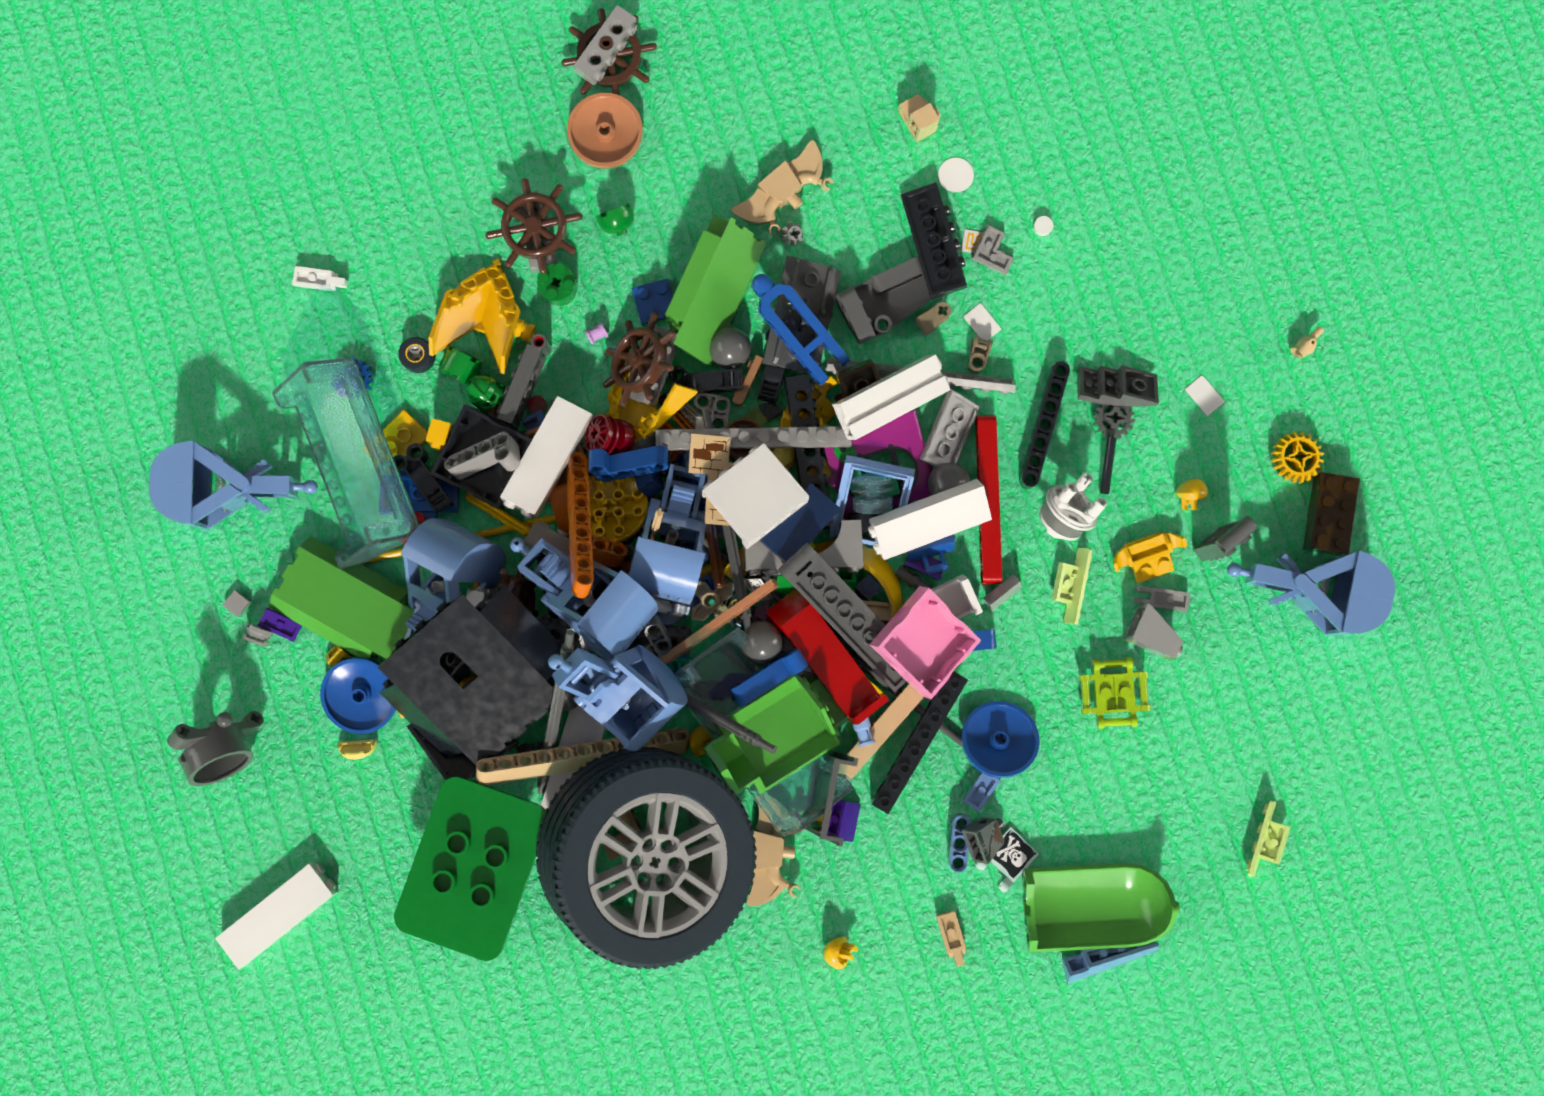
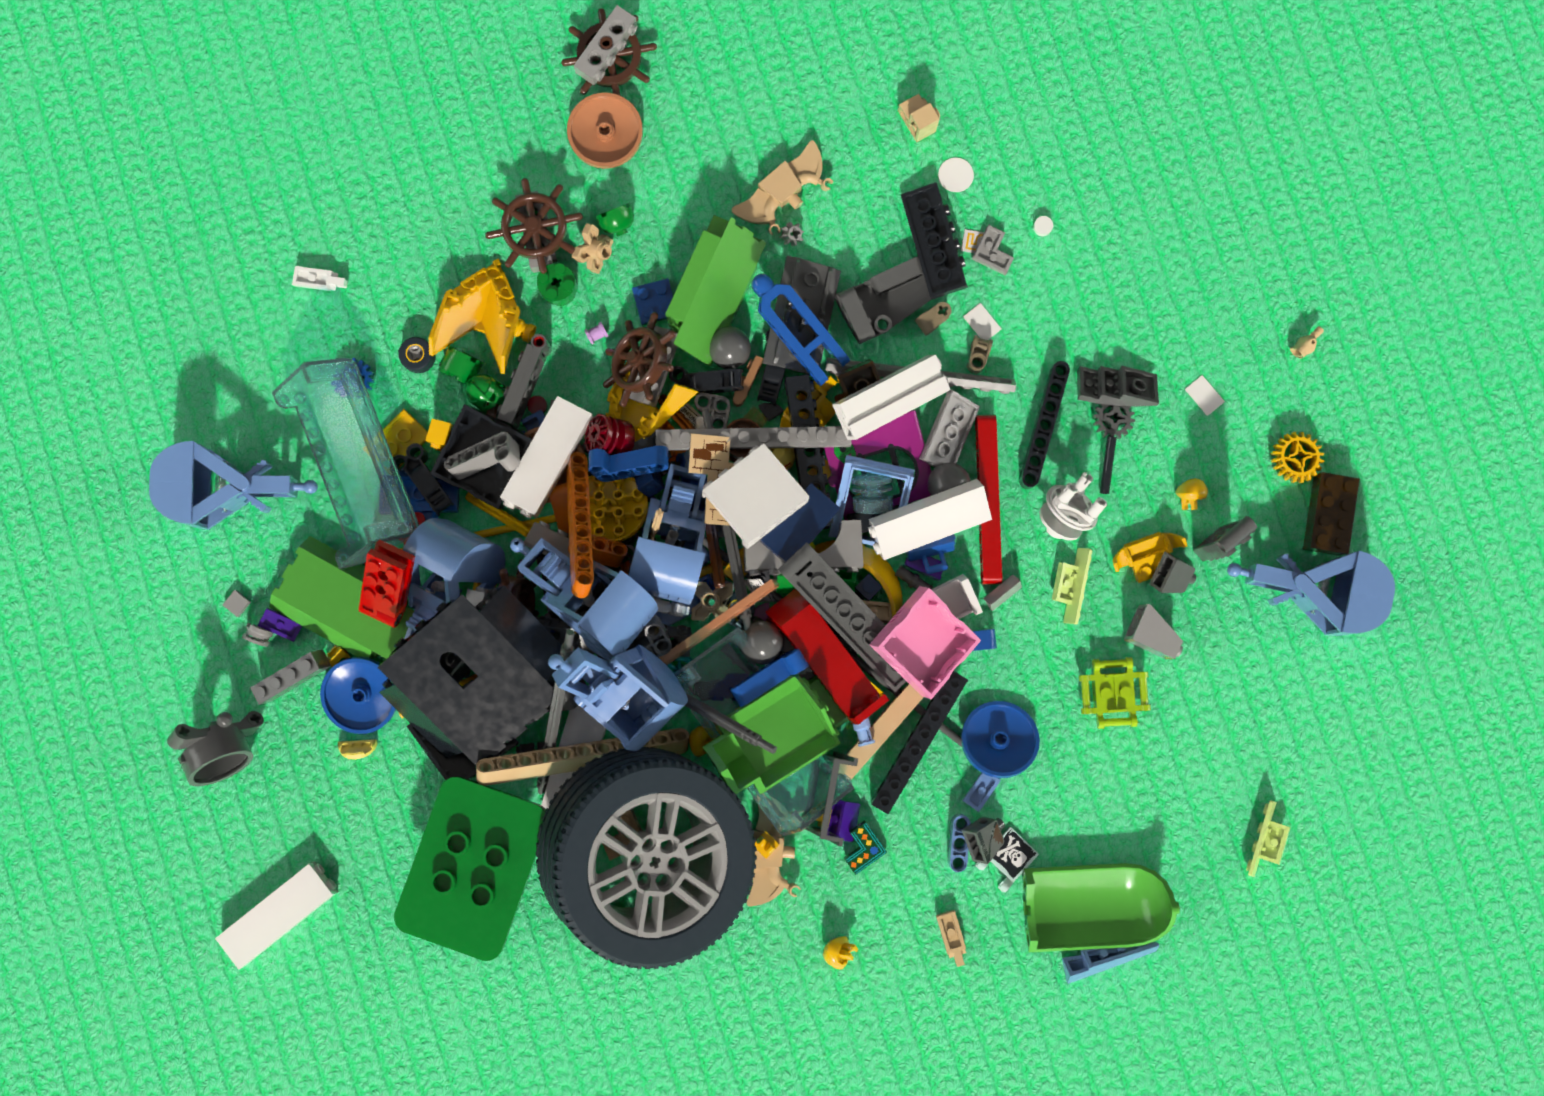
(290, 676): none -> brick
(386, 583): none -> red hinge
(594, 249): none -> tan plant
(766, 844): none -> yellow tile
(869, 848): none -> dark green tile
(1164, 598): light grey hinge -> none
(1172, 575): none -> dark grey torso

